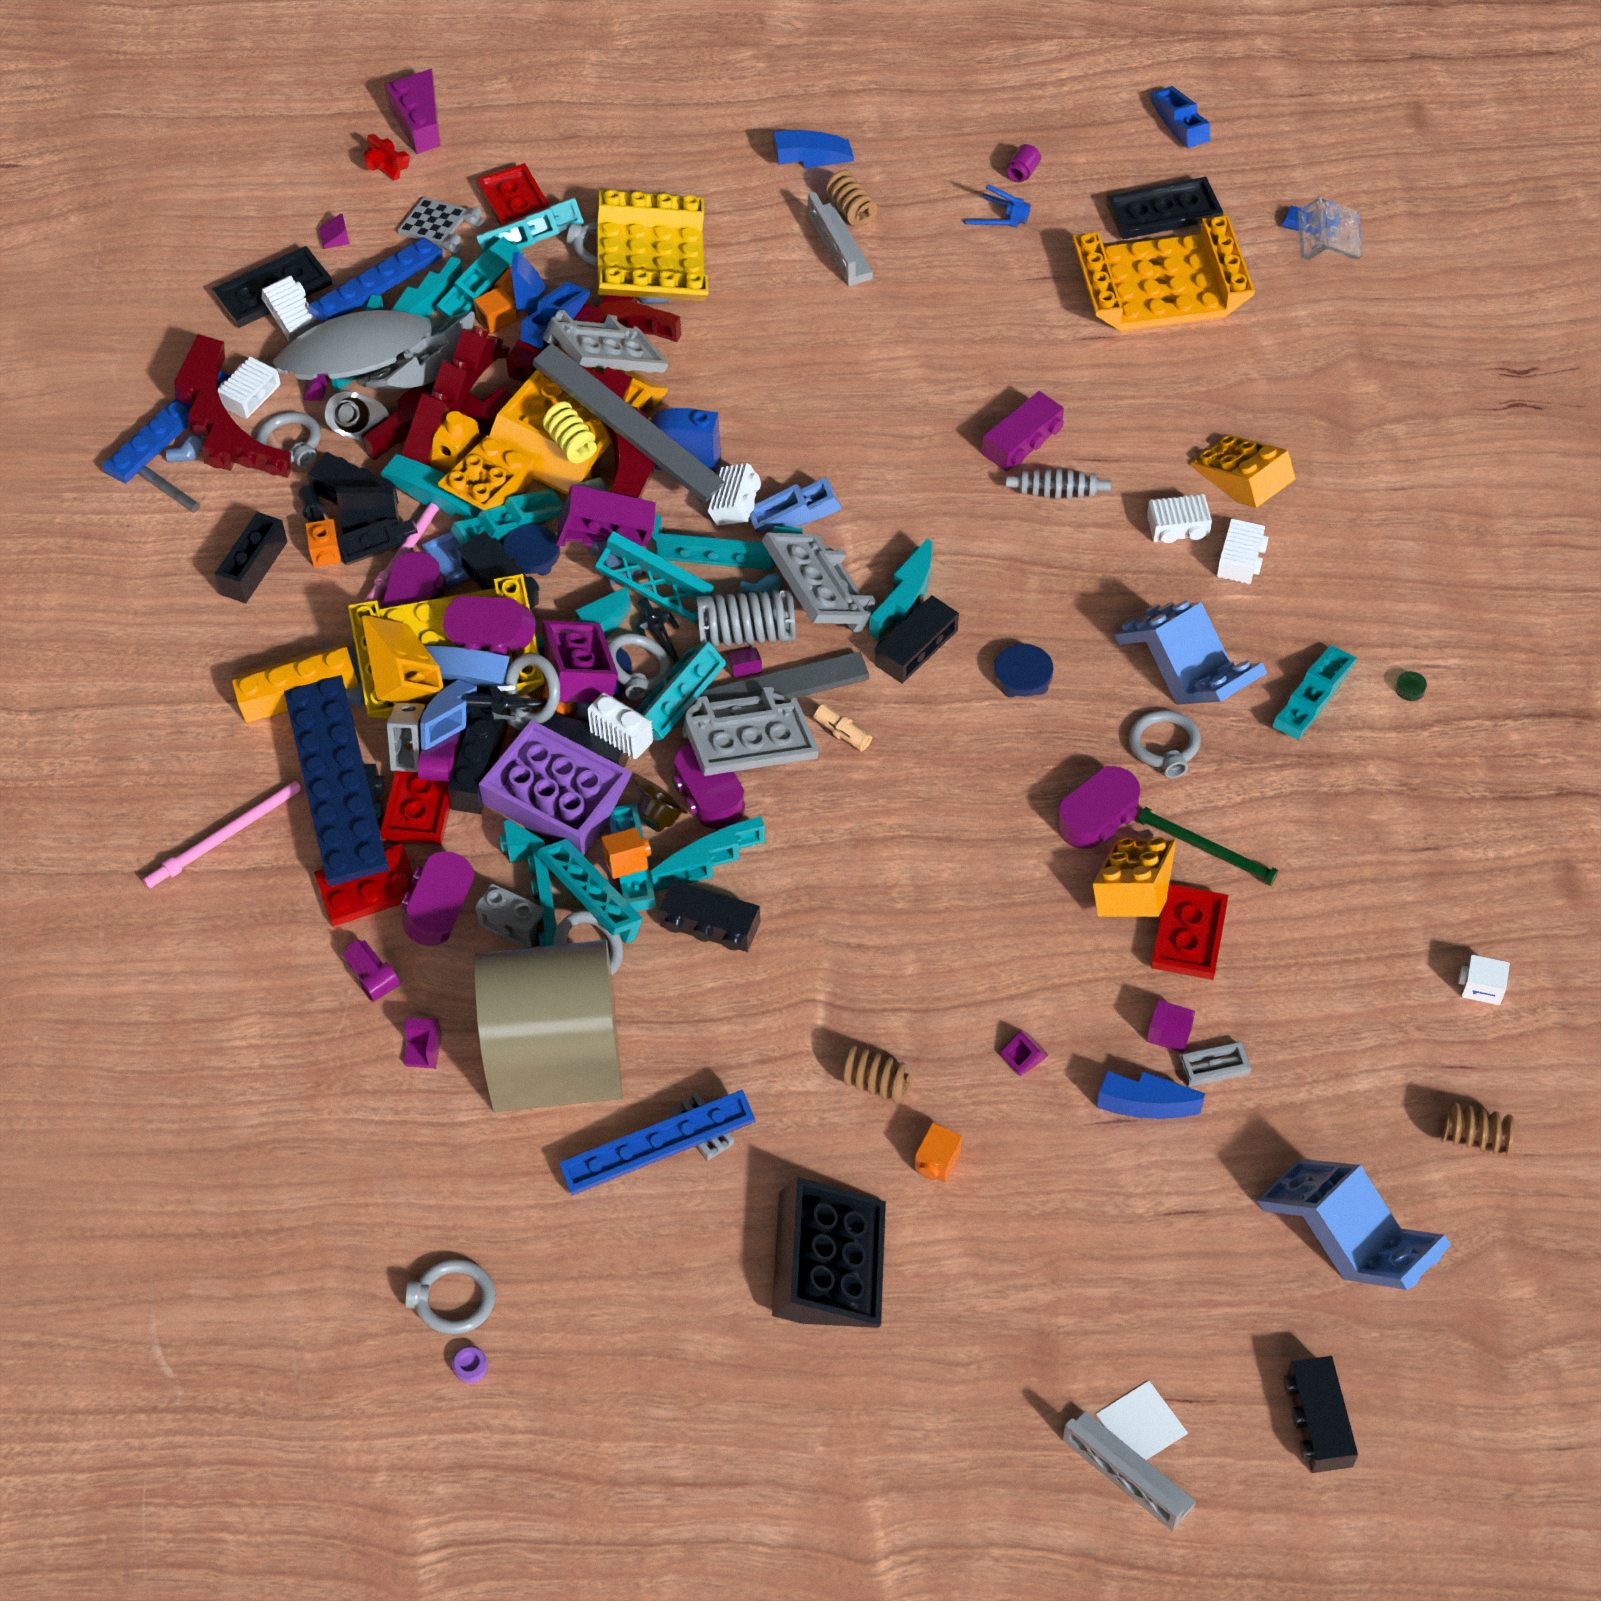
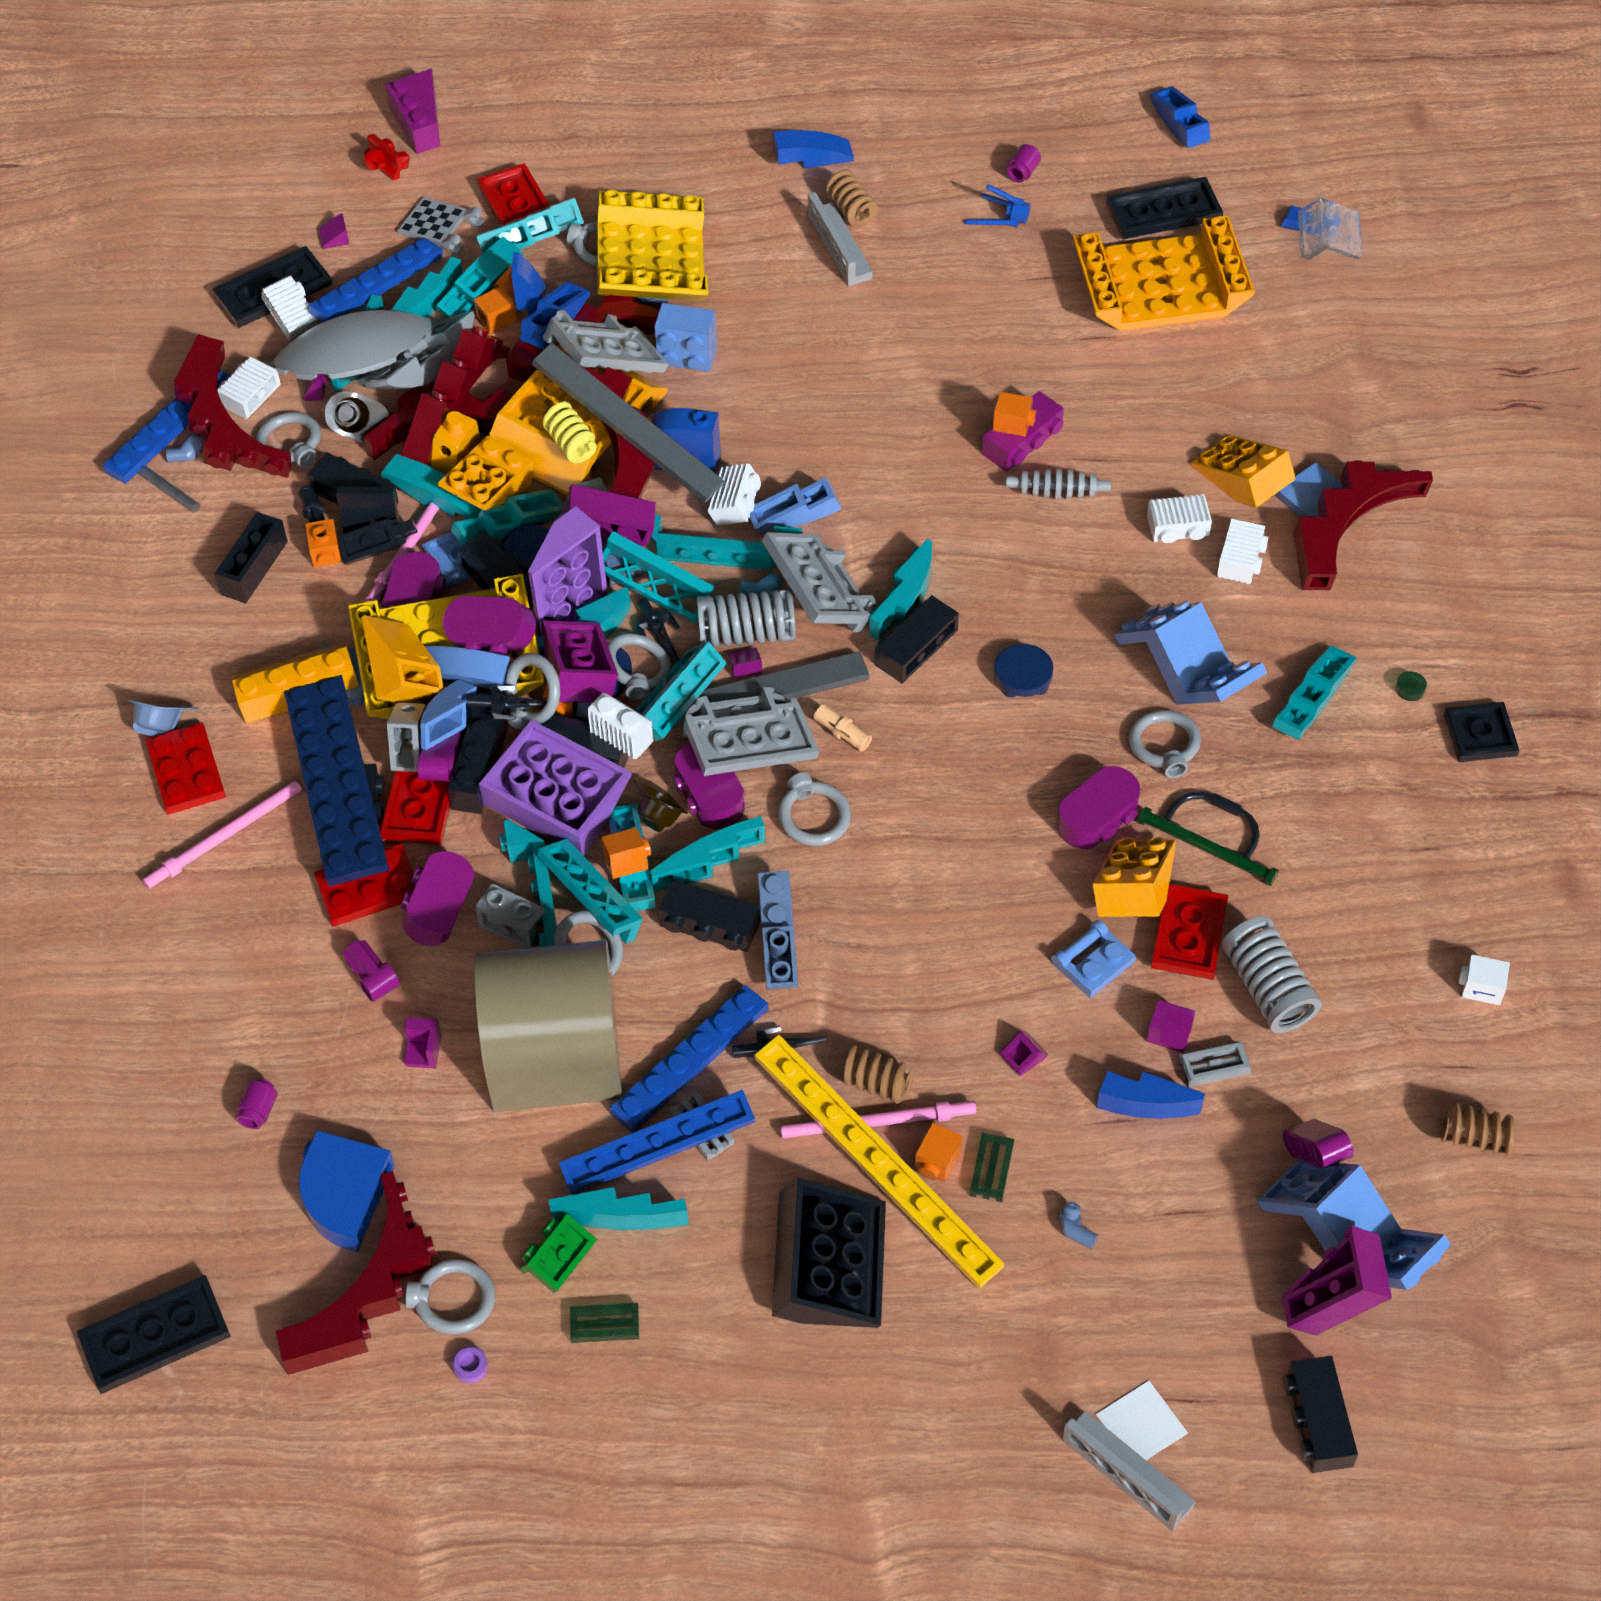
(153, 1334): none -> black plate
(155, 719): none -> sand blue piece
(185, 768): none -> red plate
(256, 1103): none -> magenta brick
(342, 1186): none -> blue brick
(343, 1326): none -> dark red arch
(558, 1252): none -> green bracket
(567, 569): none -> medium lavender slope
(602, 1323): none -> clear green tile
(605, 1211): none -> teal slope
(687, 336): none -> medium blue brick
(688, 1059): none -> blue plate
(762, 1040): none -> black piece
(777, 930): none -> sand blue slope
(801, 788): none -> light grey piece
(880, 1162): none -> yellow plate
(941, 1111): none -> bright pink bar
(988, 1191): none -> clear green tile
(1013, 414): none -> orange brick
(1073, 1228): none -> sand blue arm
(1100, 966): none -> medium blue plate
(1224, 804): none -> black piece
(1270, 974): none -> light grey piece
(1305, 491): none -> medium blue tile
(1318, 1143): none -> magenta beam
(1339, 508): none -> dark red arch
(1341, 1286): none -> magenta wedge
(1481, 732): none -> black tile

